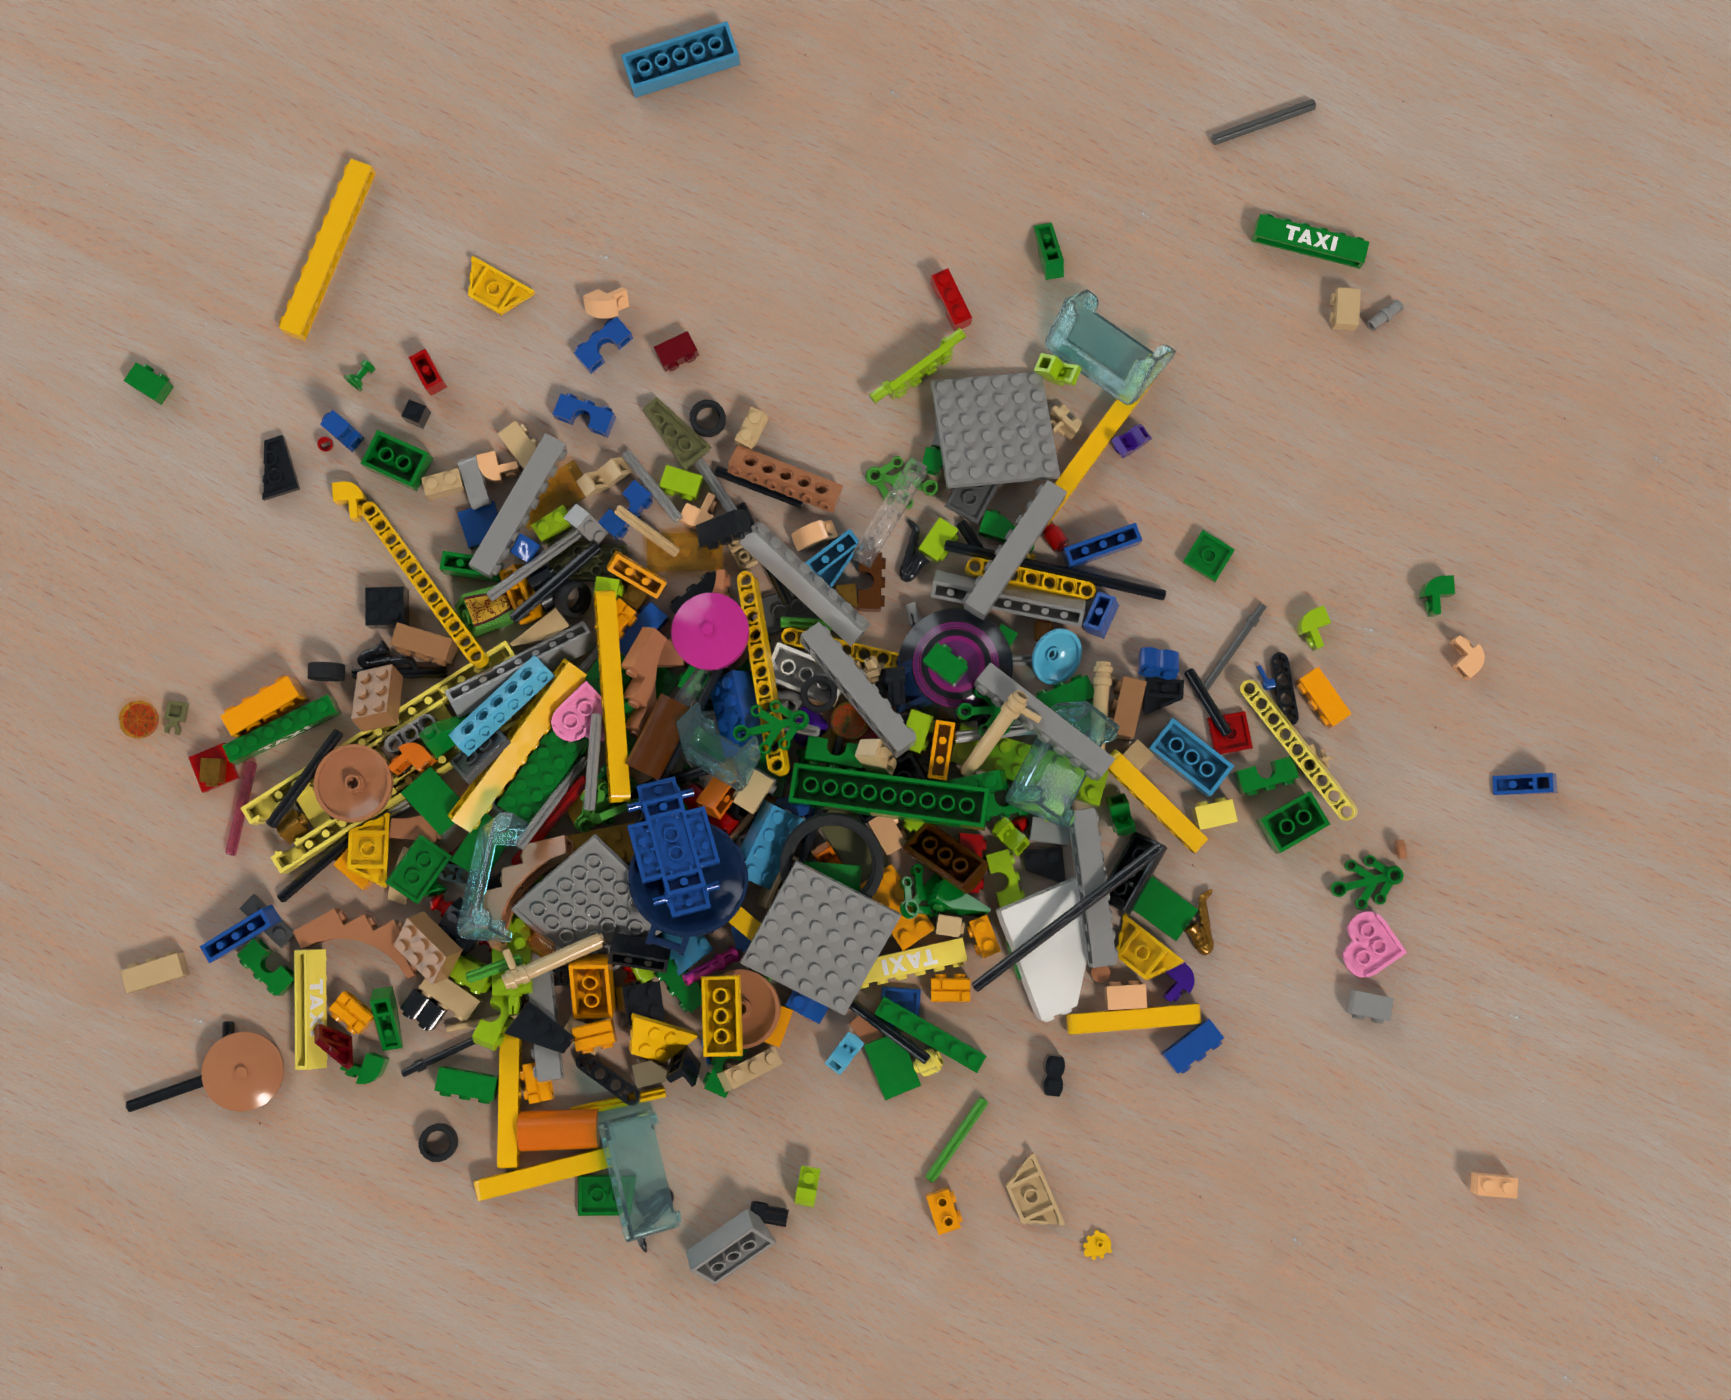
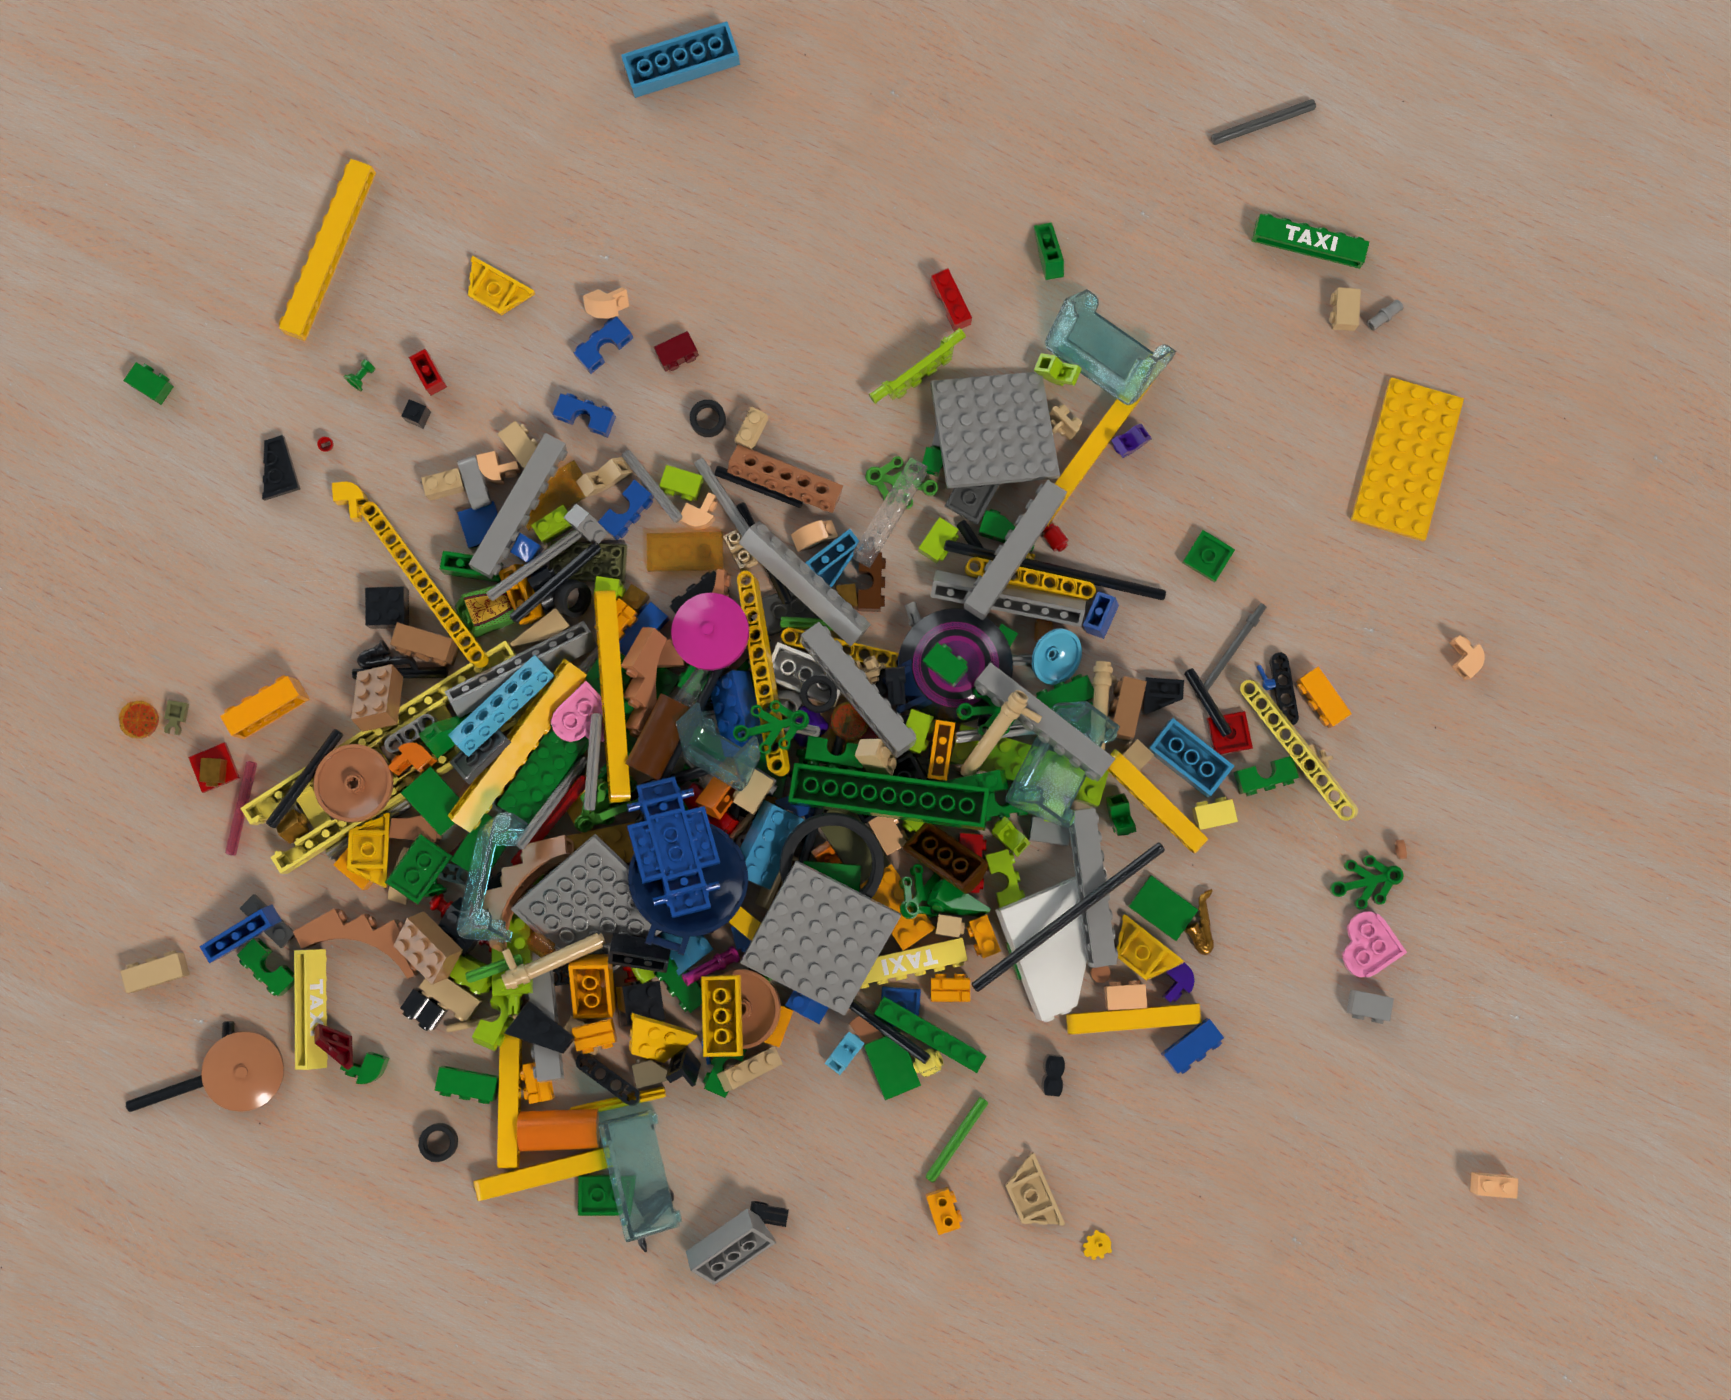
(282, 729): green brick -> none
(313, 870): black axle -> none
(326, 671): black tyre -> none
(341, 430): blue arch -> none
(352, 1013): light orange brick -> none
(386, 1017): green slope -> none
(397, 460): green brick -> none
(421, 1064): black bar -> none
(636, 574): light orange brick -> none
(647, 531): tan axle -> none
(678, 436): olive wing -> none
(724, 529): black brick -> none
(807, 1186): lime brick -> none
(912, 564): black piece -> none
(1020, 823): red hinge -> none
(1046, 863): black wing -> none
(1102, 546): blue brick -> none
(1128, 893): black brick -> none
(1158, 663): blue brick -> none
(1293, 822): green brick -> none
(1311, 623): lime brick -> none
(1407, 459): none -> yellow plate
(1434, 590): green brick -> none
(1525, 784): blue slope -> none

